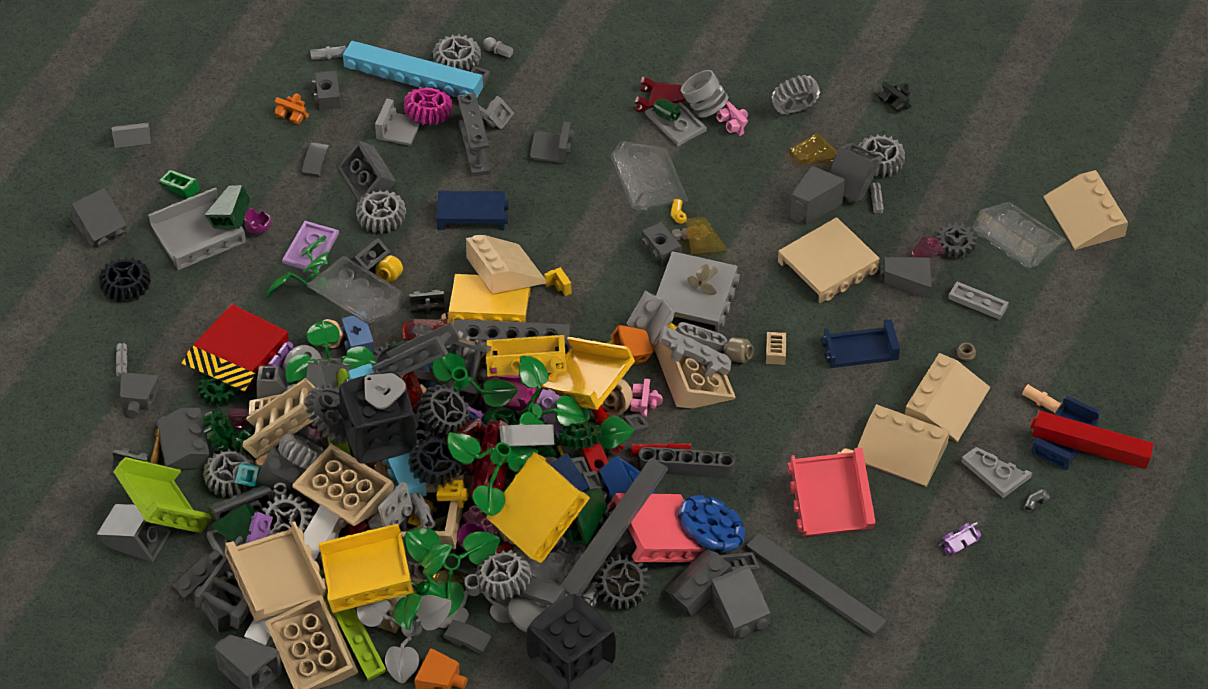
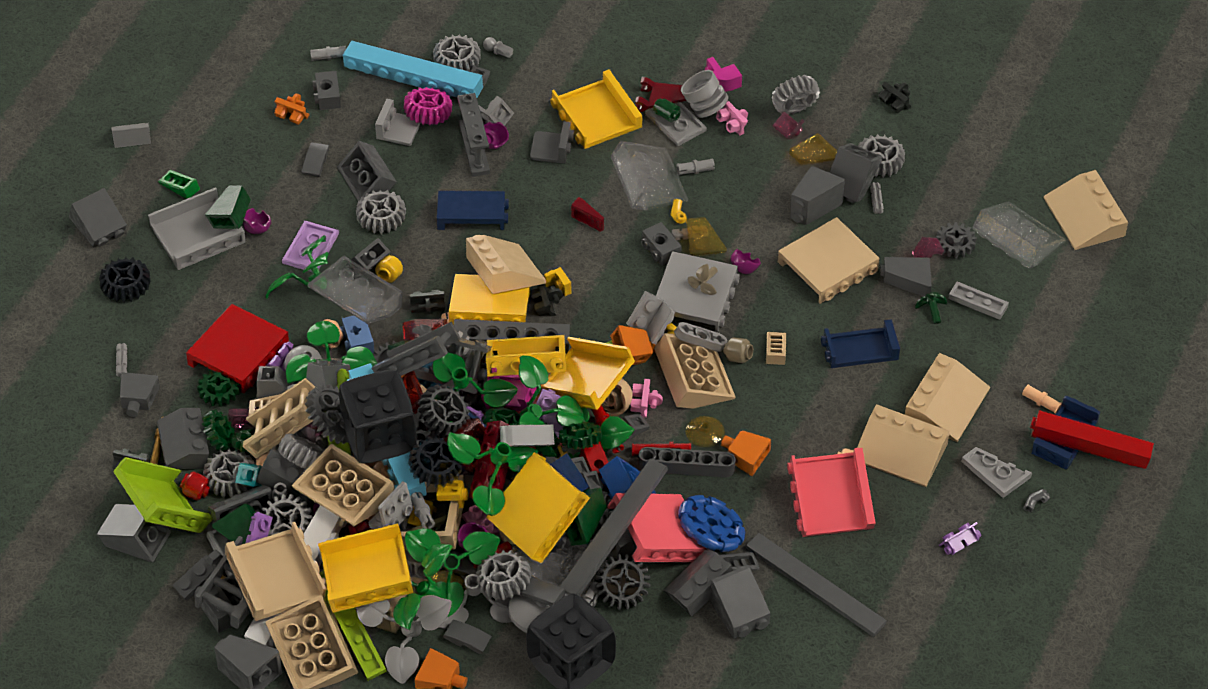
(195, 486): none -> red head
(218, 368): sticker -> none
(379, 385): light grey piece -> none
(496, 134): none -> magenta hair
(548, 297): none -> pearl dark grey hips
(586, 214): none -> dark red slope
(598, 111): none -> yellow panel
(695, 166): none -> light grey pin
(701, 353): light grey hinge -> none
(705, 437): none -> clear yellow dish
(728, 77): none -> dark pink brick
(744, 262): none -> magenta hair
(748, 450): none -> orange torso
(788, 126): none -> clear pink bracket
(932, 299): none -> dark green plant
(966, 347): dark tan plate -> none

